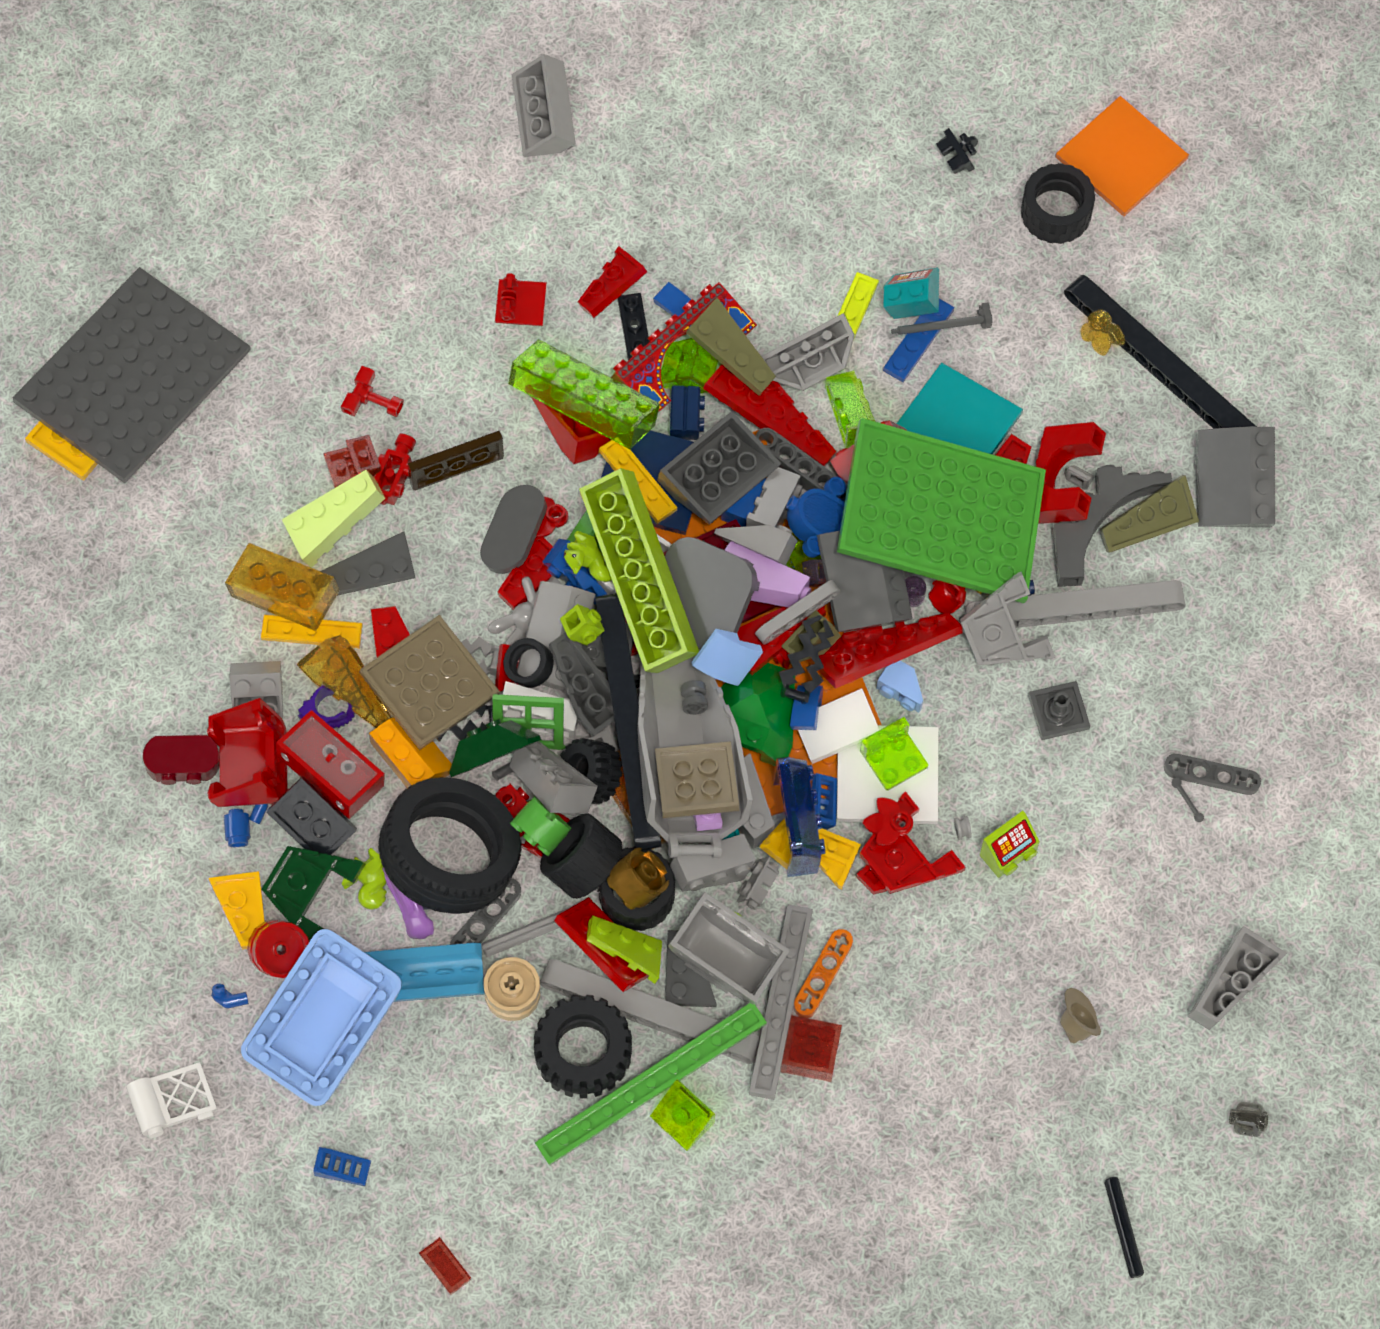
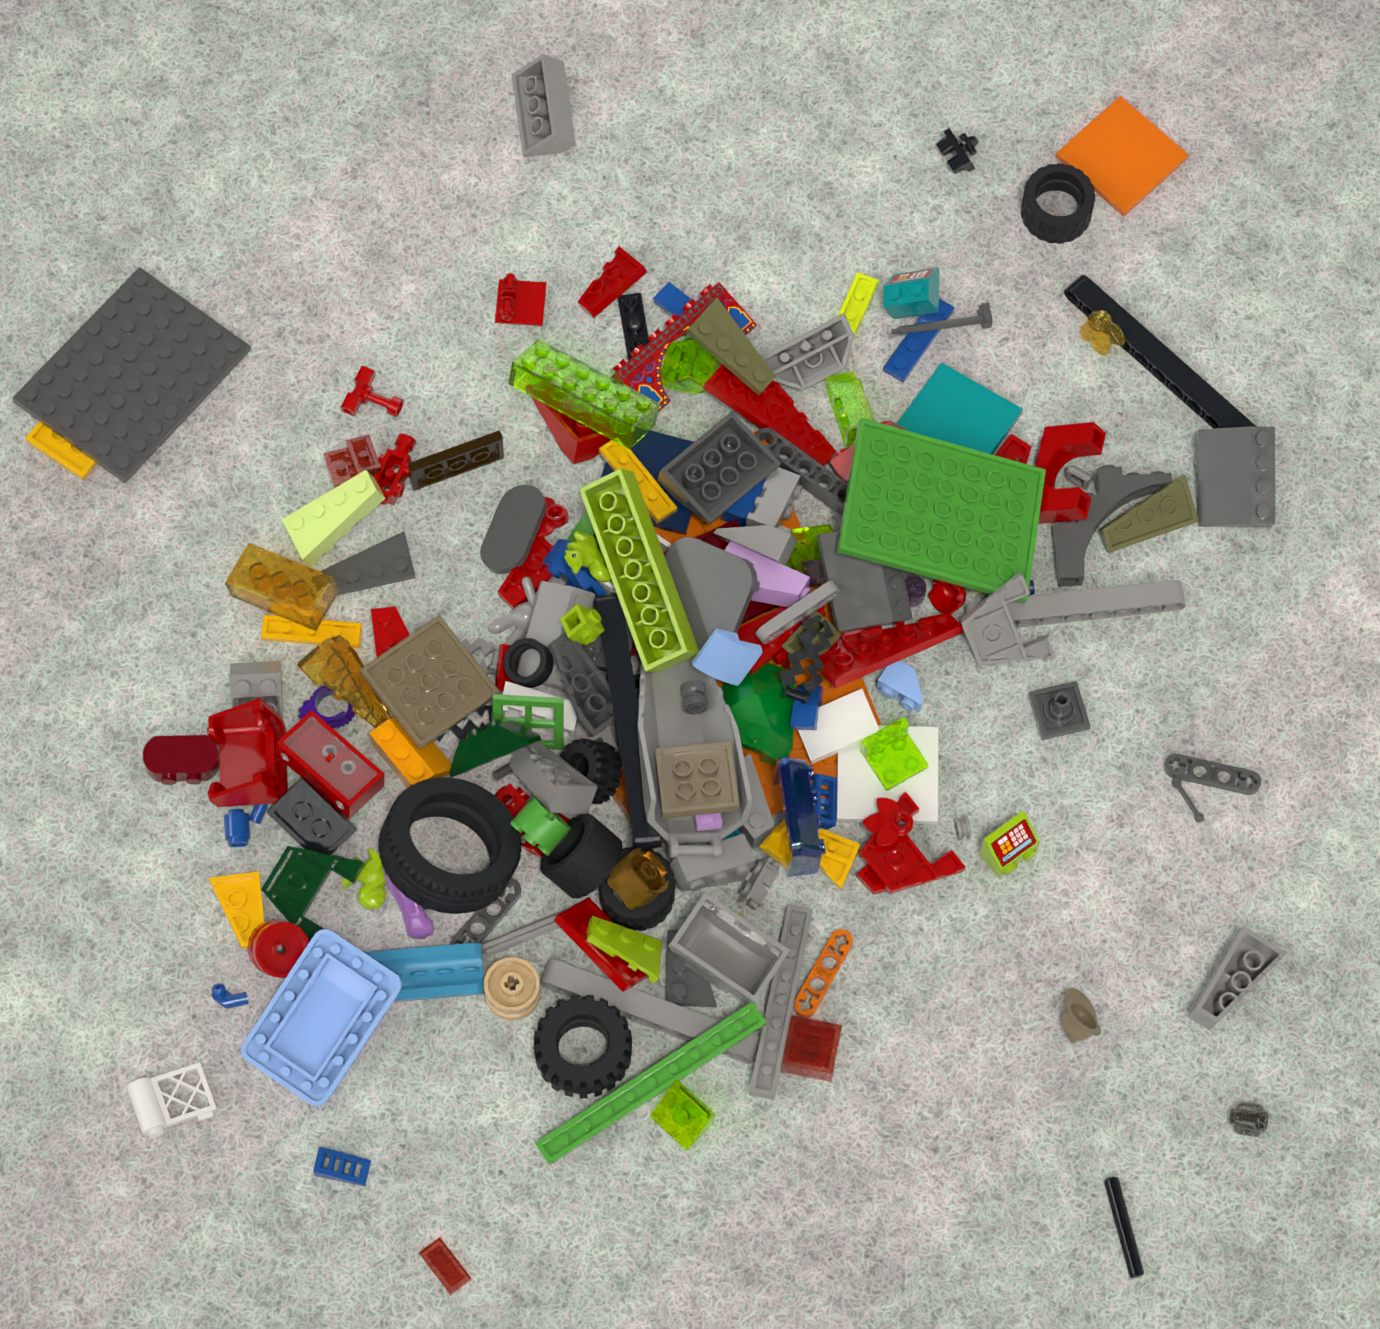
(685, 412): dark blue brick -> none
(816, 514): blue piece -> none

